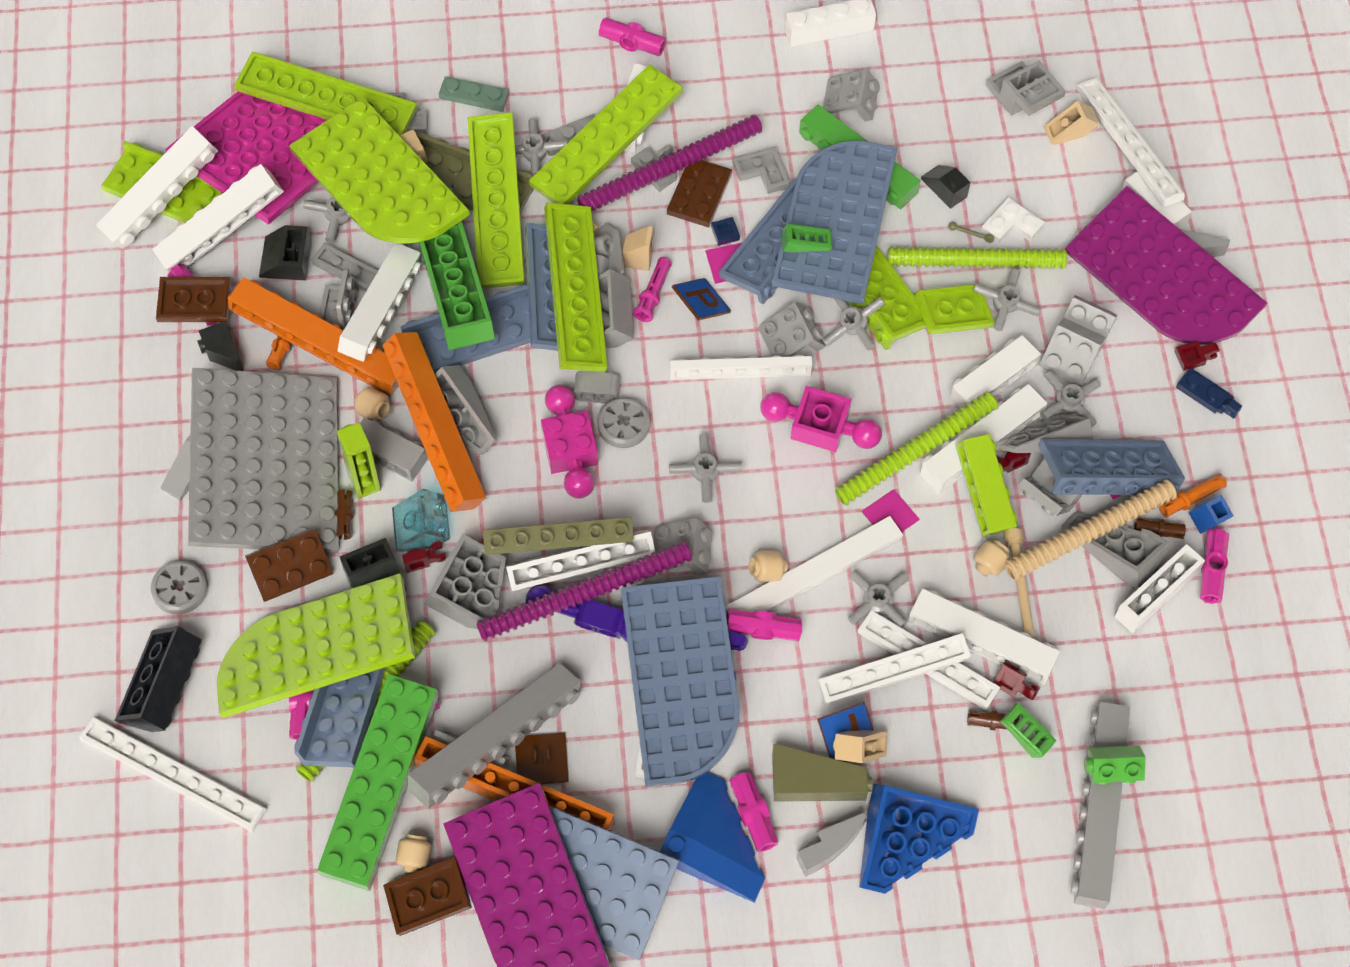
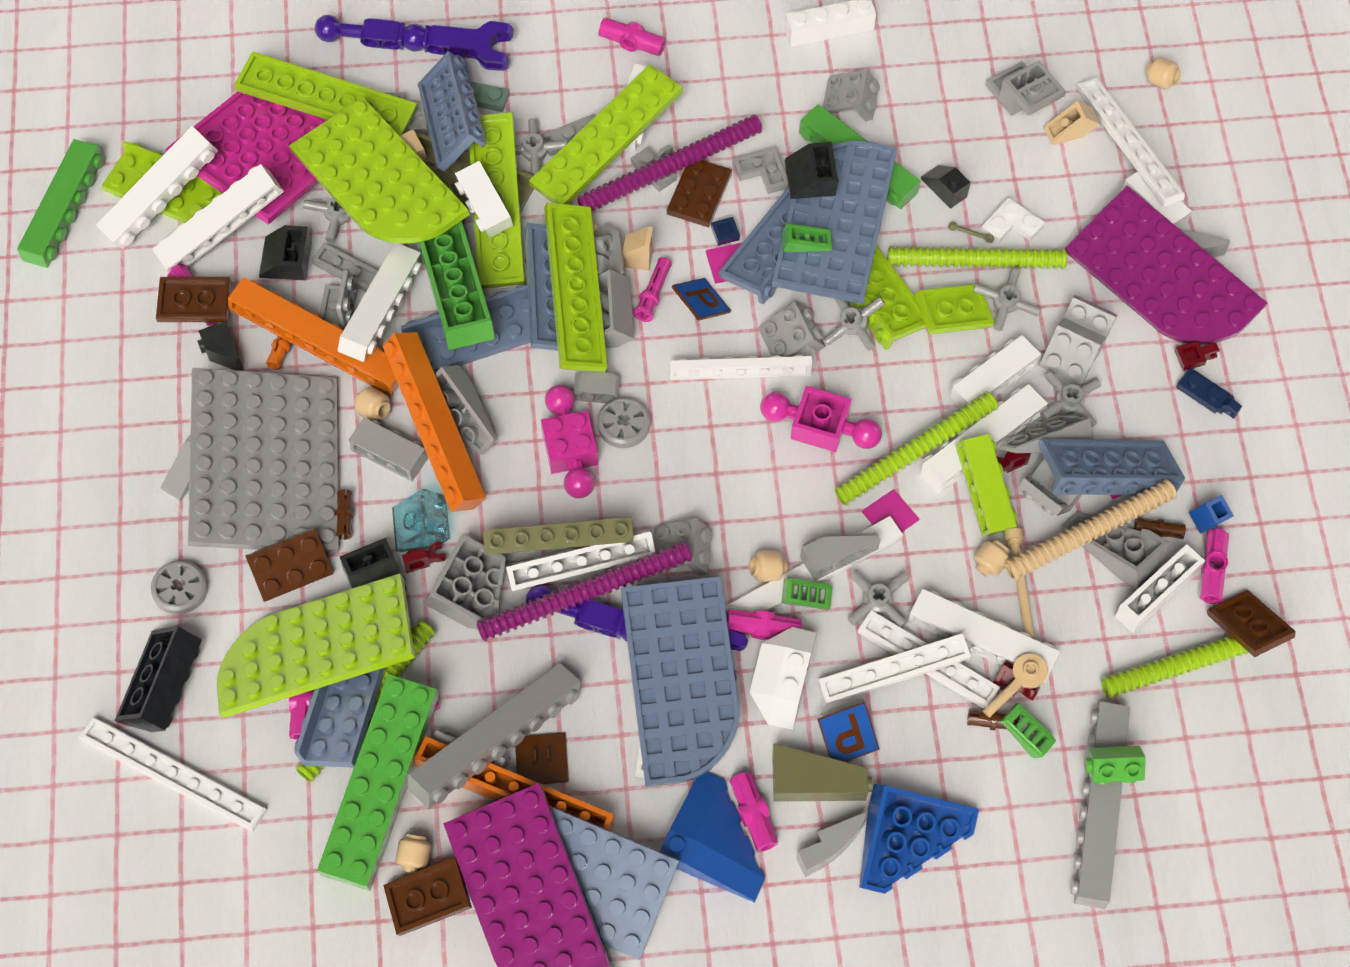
(60, 203): none -> bright green brick
(358, 460): lime brick -> none
(434, 39): none -> dark purple piece
(450, 110): none -> sand blue bracket
(483, 200): none -> white brick
(703, 475): light grey bar -> none
(782, 675): none -> white wedge
(787, 594): none -> bright green slope
(812, 171): none -> pearl dark grey slope
(835, 552): none -> light grey slope
(860, 745): tan slope -> none
(1028, 672): none -> tan piece
(1163, 73): none -> tan head
(1171, 666): none -> lime piece
(1189, 497): orange pin -> none
(1251, 623): none -> reddish brown tile

